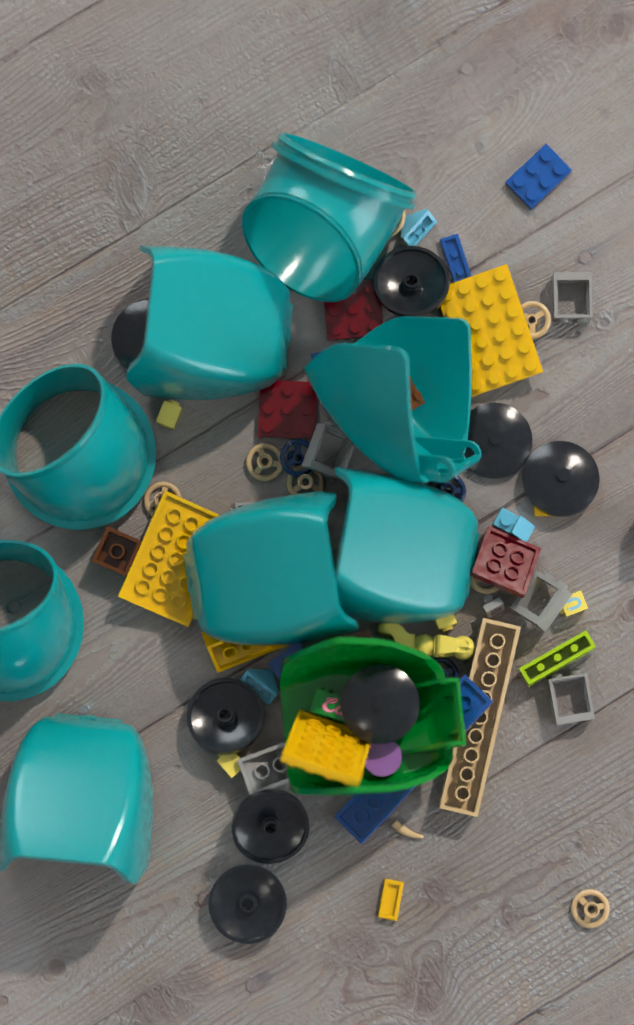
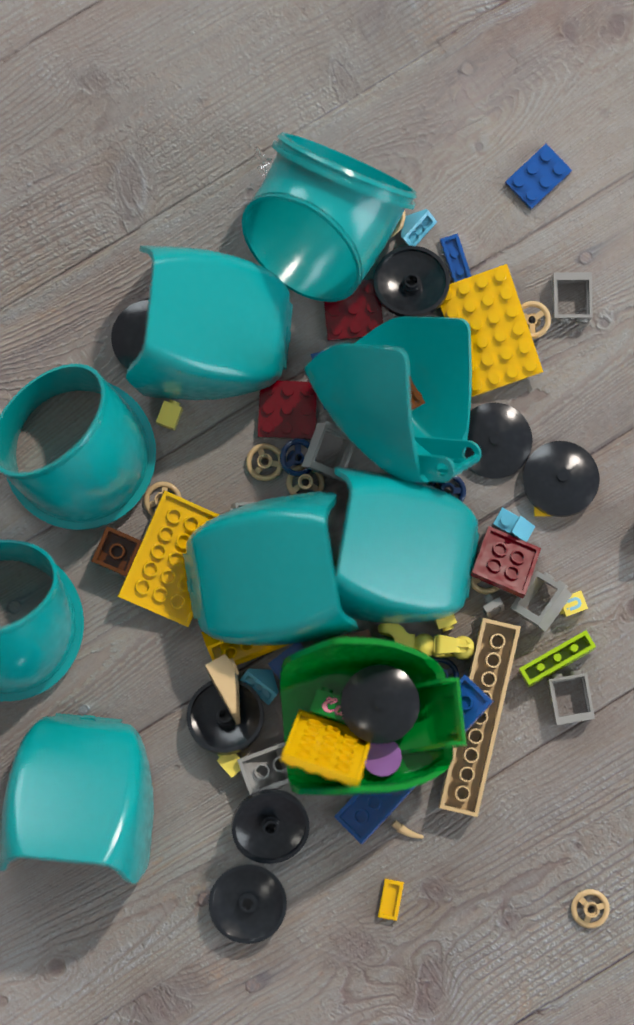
(224, 677): none -> tan slope

